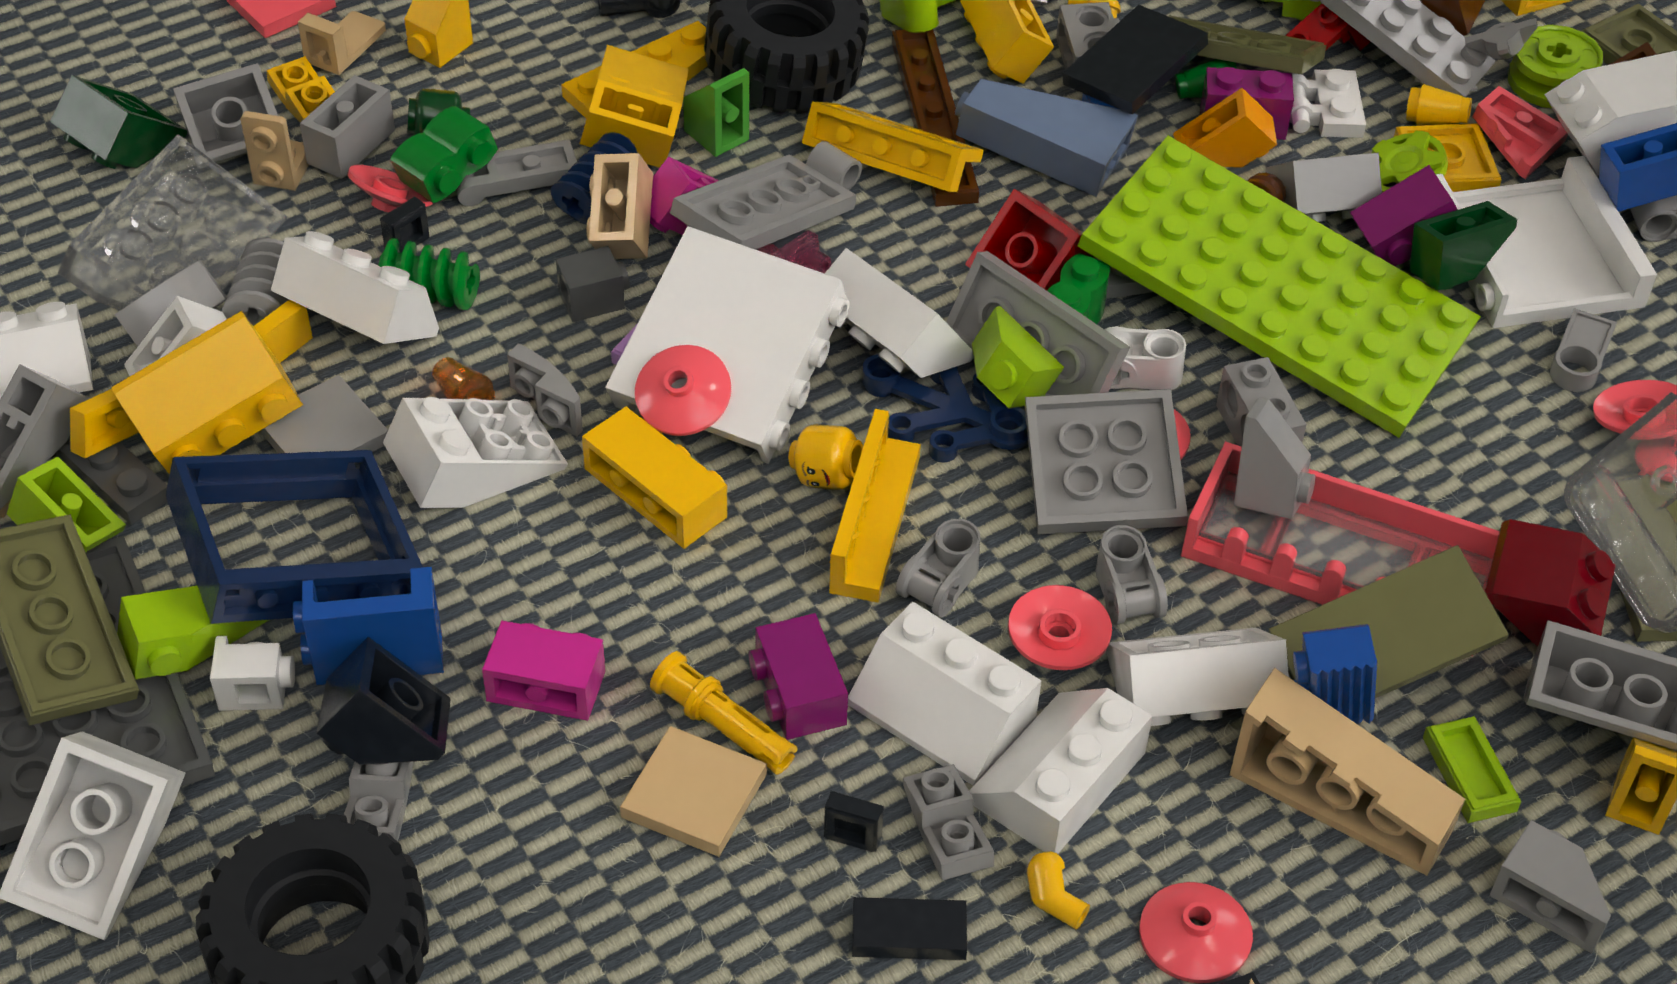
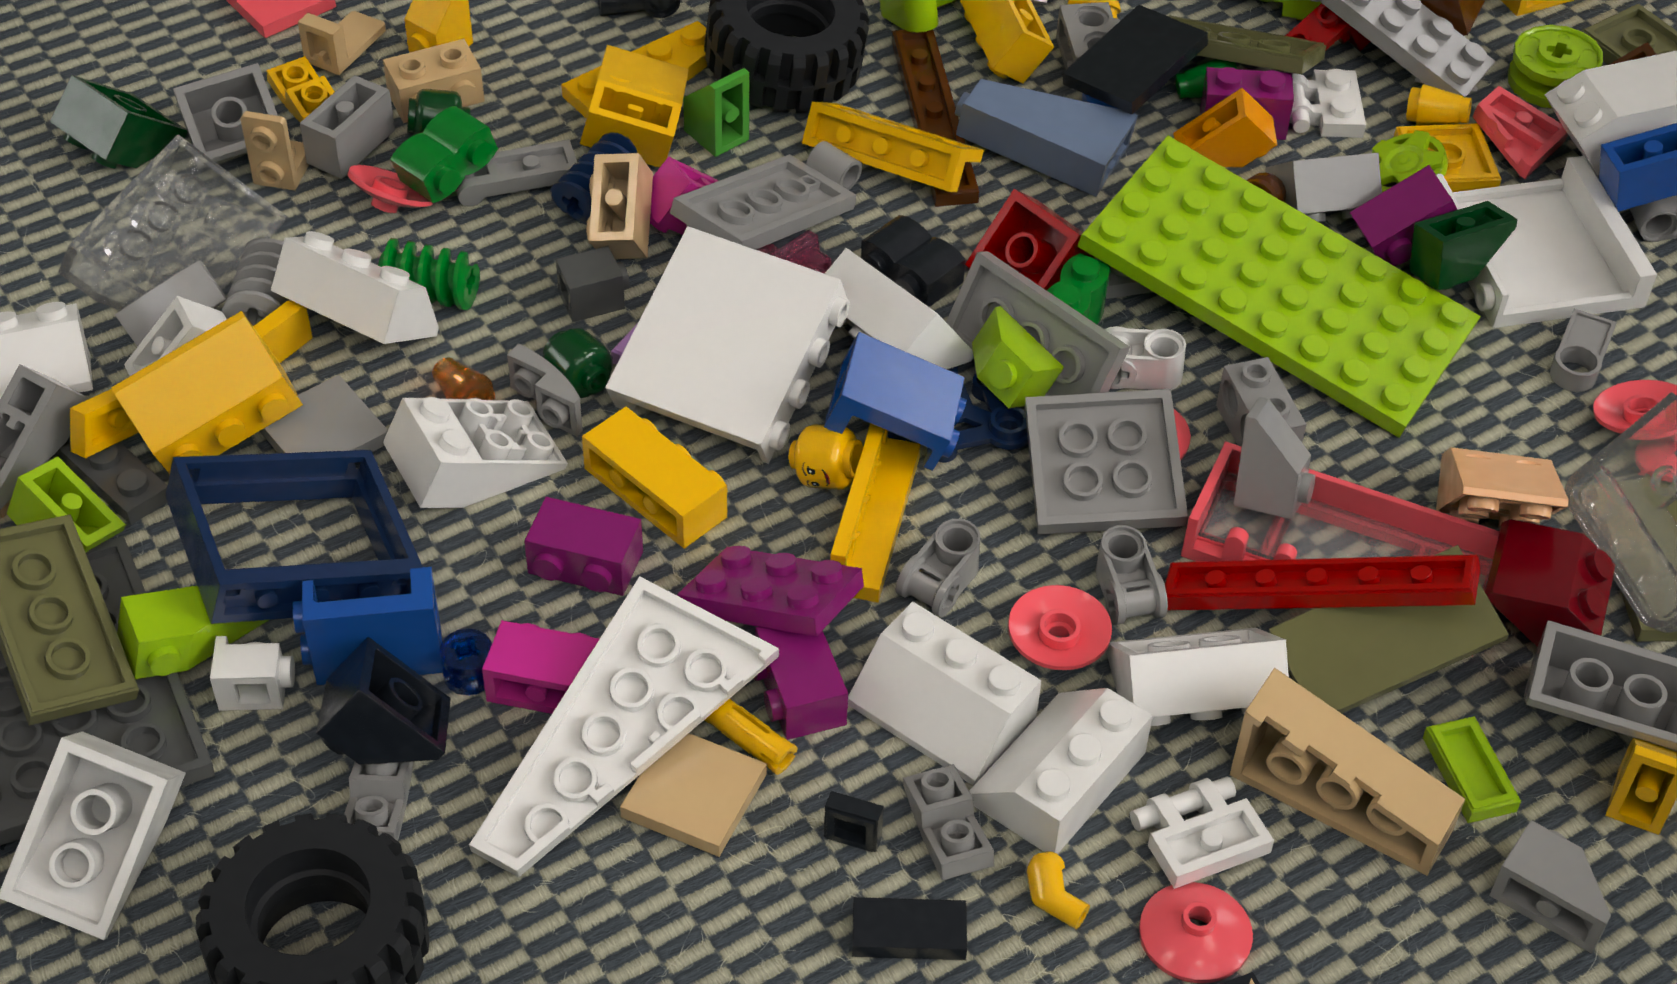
(406, 223): black tile -> none
(437, 67): none -> tan brick
(464, 676): none -> clear blue wheel
(580, 359): none -> dark green head
(584, 546): none -> magenta brick
(634, 699): none -> white wing
(686, 408): coral dish -> none
(774, 590): none -> magenta plate
(899, 396): none -> panel
(914, 259): none -> black brick
(1205, 843): none -> white plate
(1324, 583): none -> red tile
(1340, 669): blue brick -> none
(1498, 487): none -> light nougat slope
(1502, 39): light grey piece -> none

